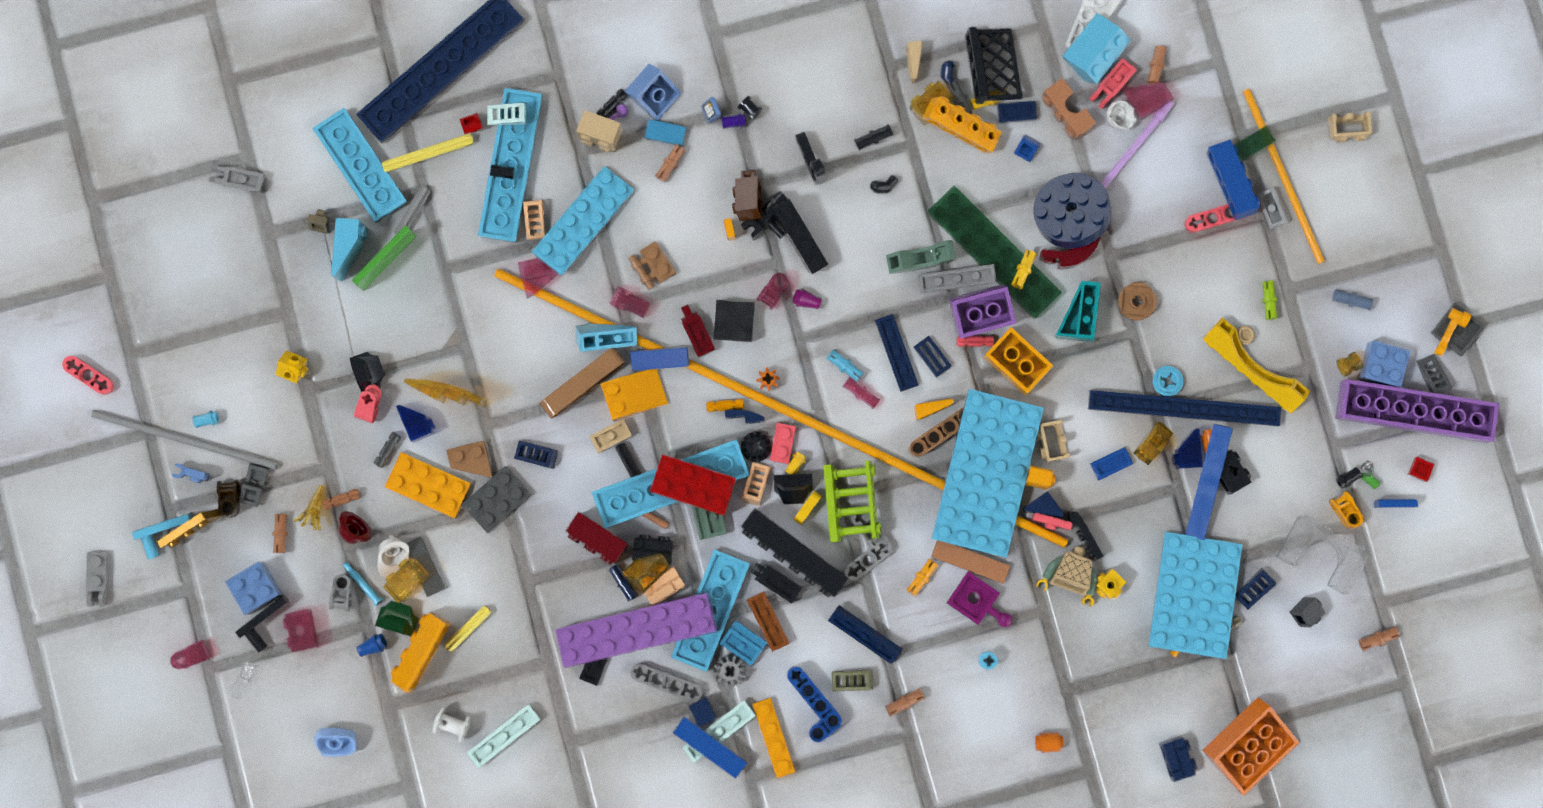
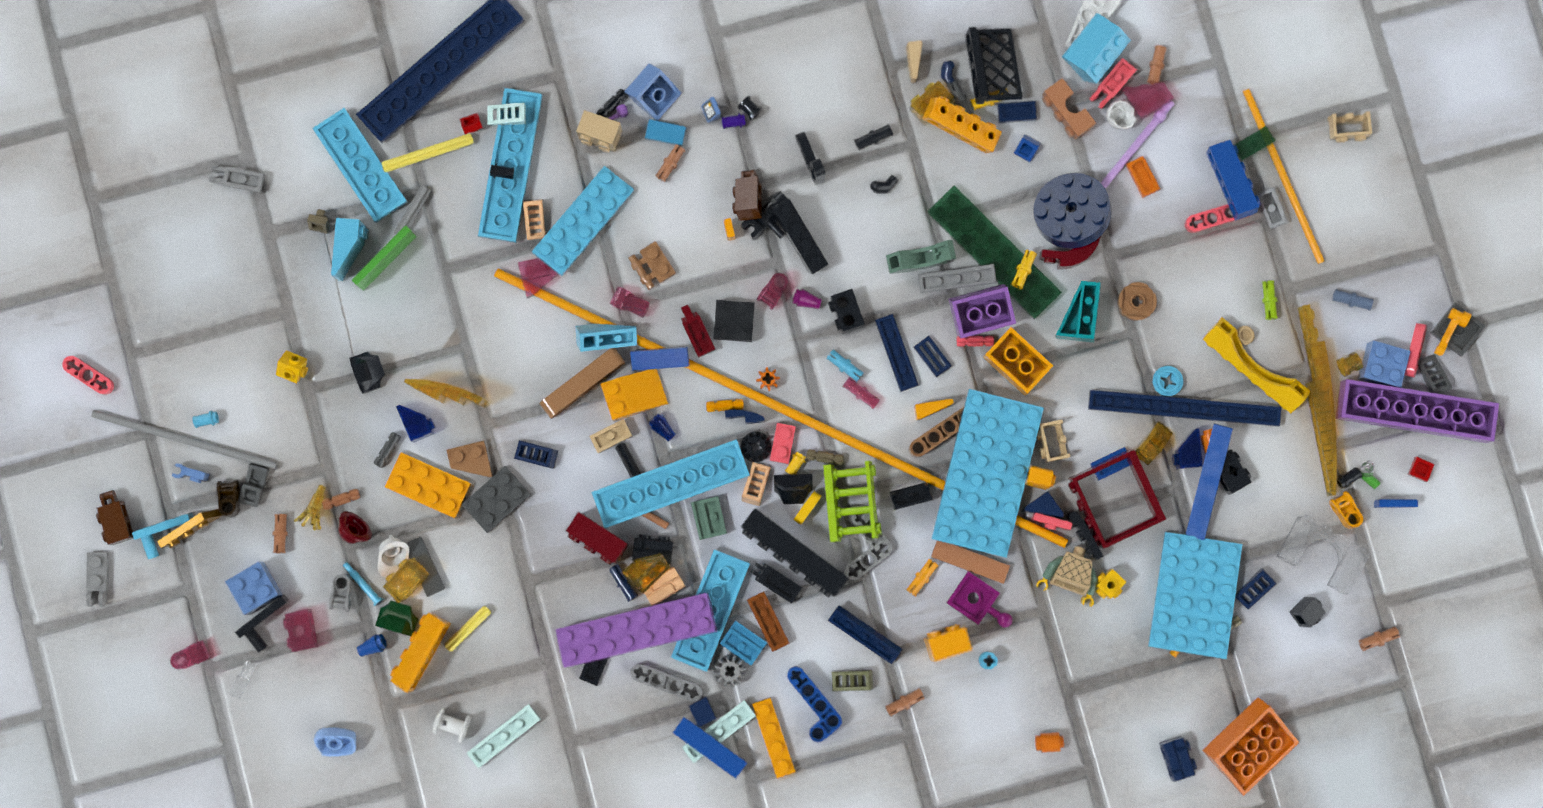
(114, 519): none -> reddish brown brick
(368, 404): coral piece -> none
(661, 426): none -> clear blue cone
(692, 485): red brick -> none
(824, 457): none -> dark tan axle
(851, 310): none -> black brick
(910, 496): none -> black hinge
(948, 643): none -> light orange brick
(1142, 177): none -> orange tile
(1145, 487): none -> dark red window
(1320, 399): none -> clear yellow slope
(1415, 349): none -> coral beam

